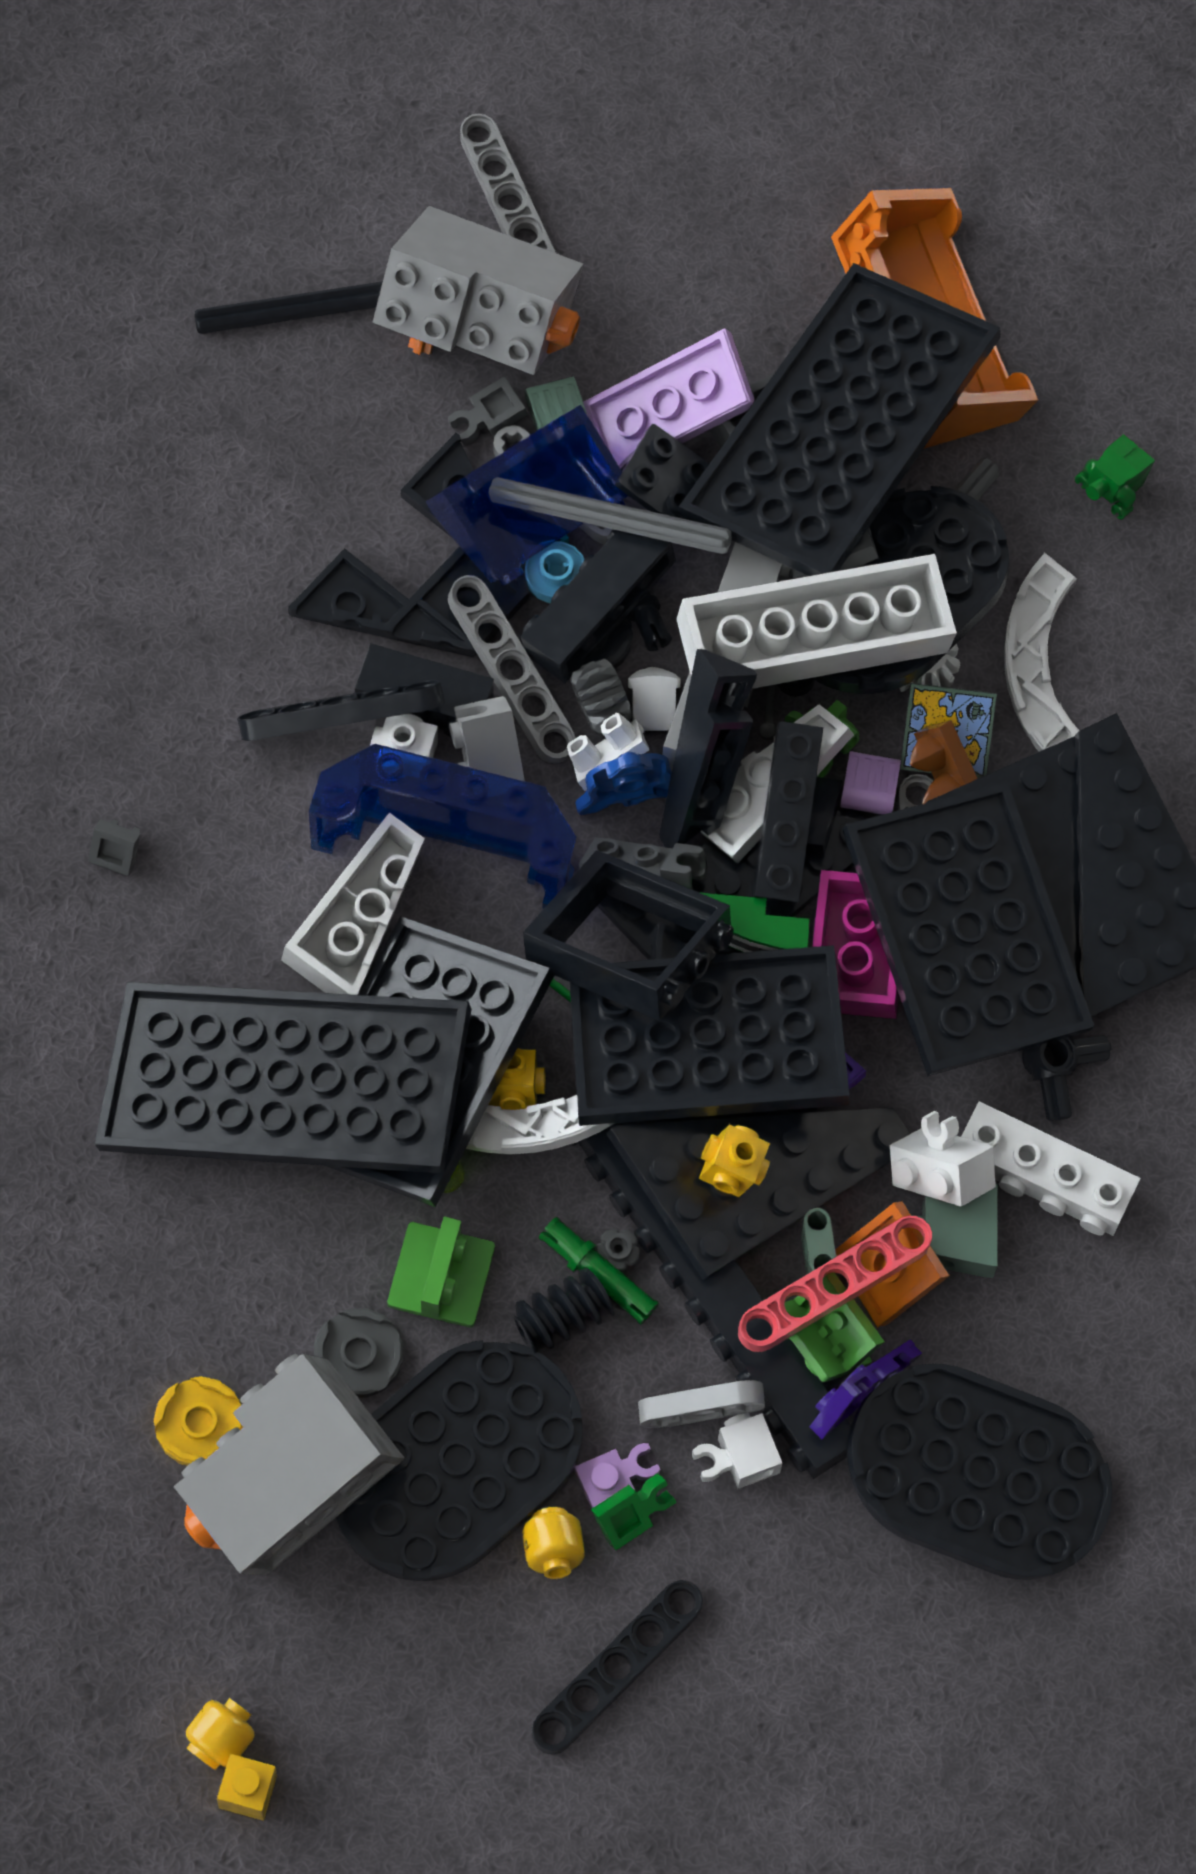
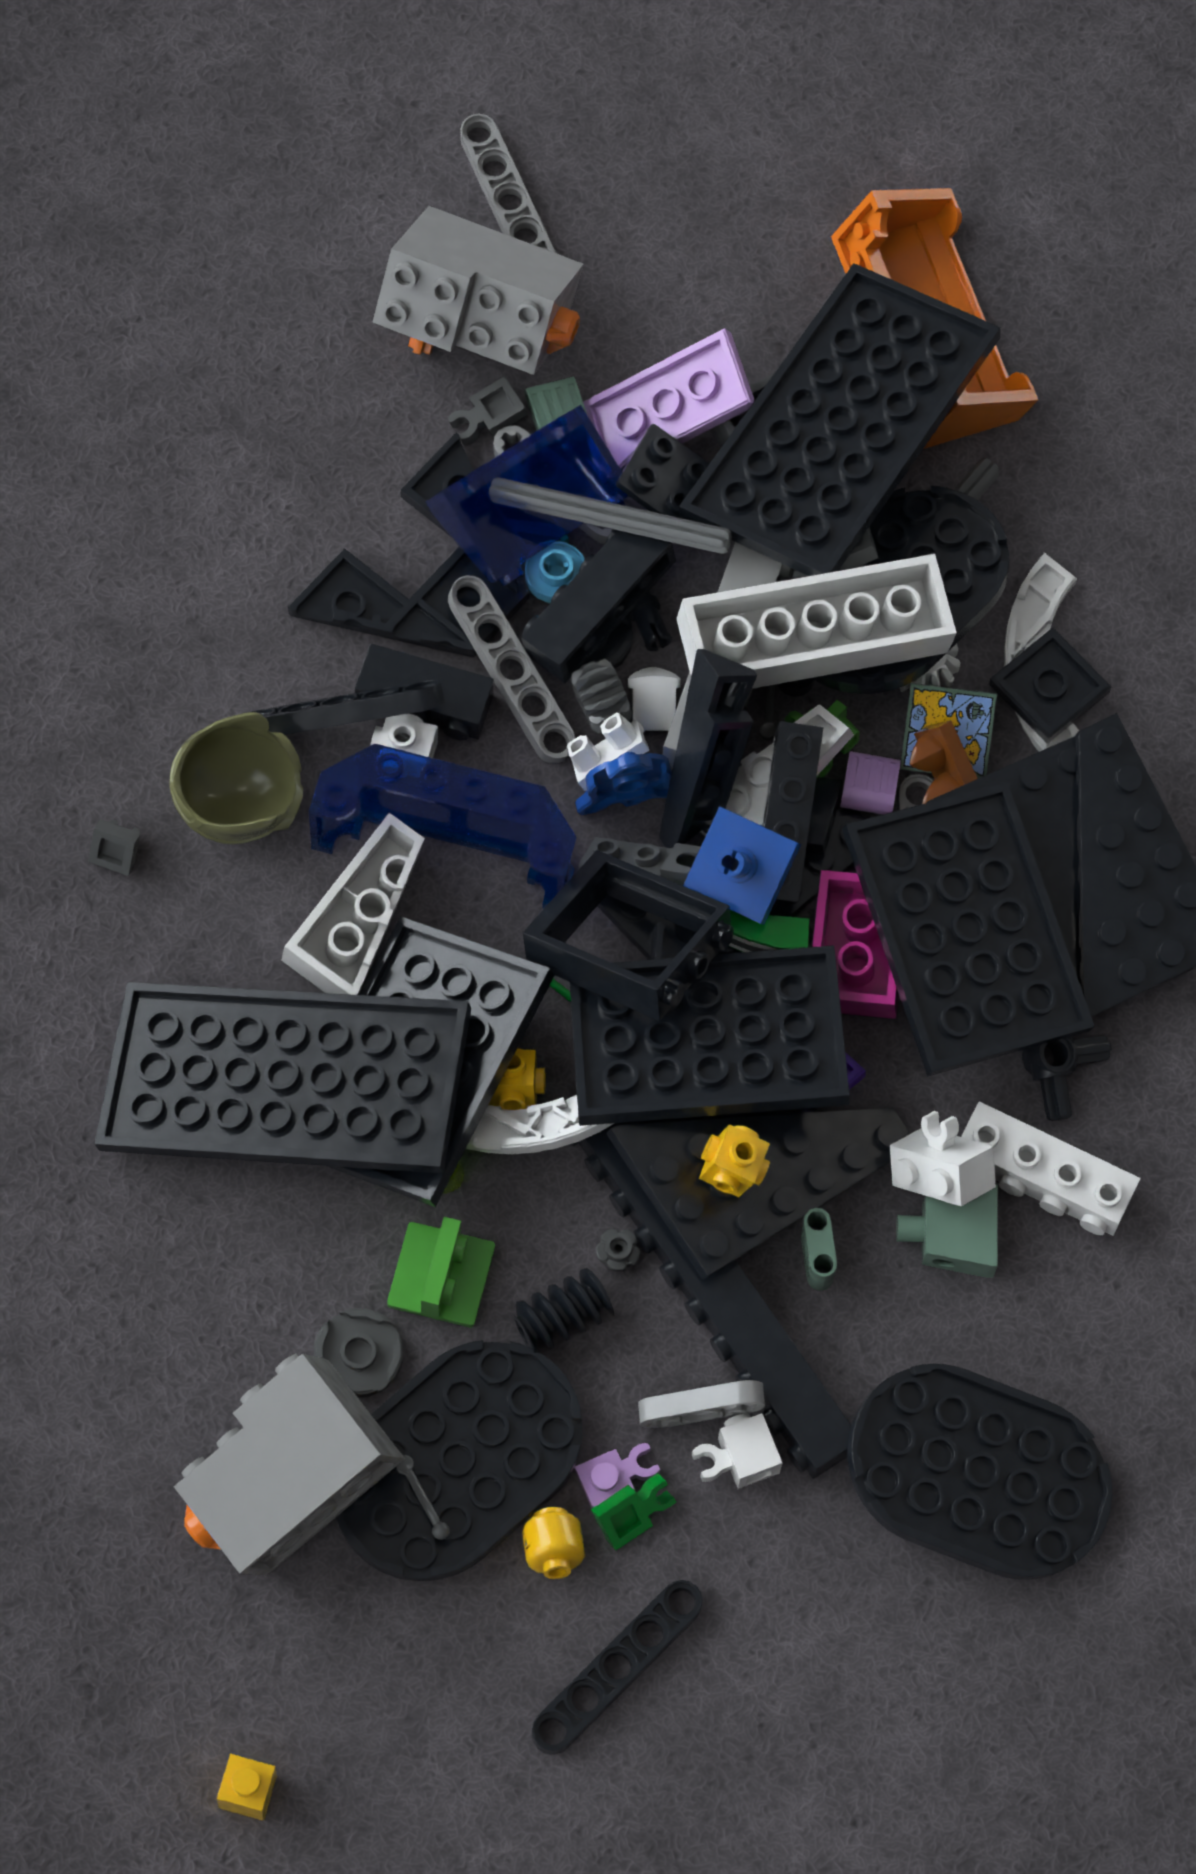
(198, 1434): yellow tile -> none
(219, 1732): yellow head -> none
(237, 780): none -> olive piece
(287, 308): black axle -> none
(440, 1529): none -> dark grey hinge
(488, 737): light grey brick -> none
(583, 1255): green pin -> none
(742, 865): none -> blue tile
(822, 1301): coral beam -> none
(836, 1341): bright green bracket -> none
(844, 1401): dark purple wing -> none
(905, 1287): orange plate -> none
(1050, 685): none -> black tile
(1117, 475): green piece -> none

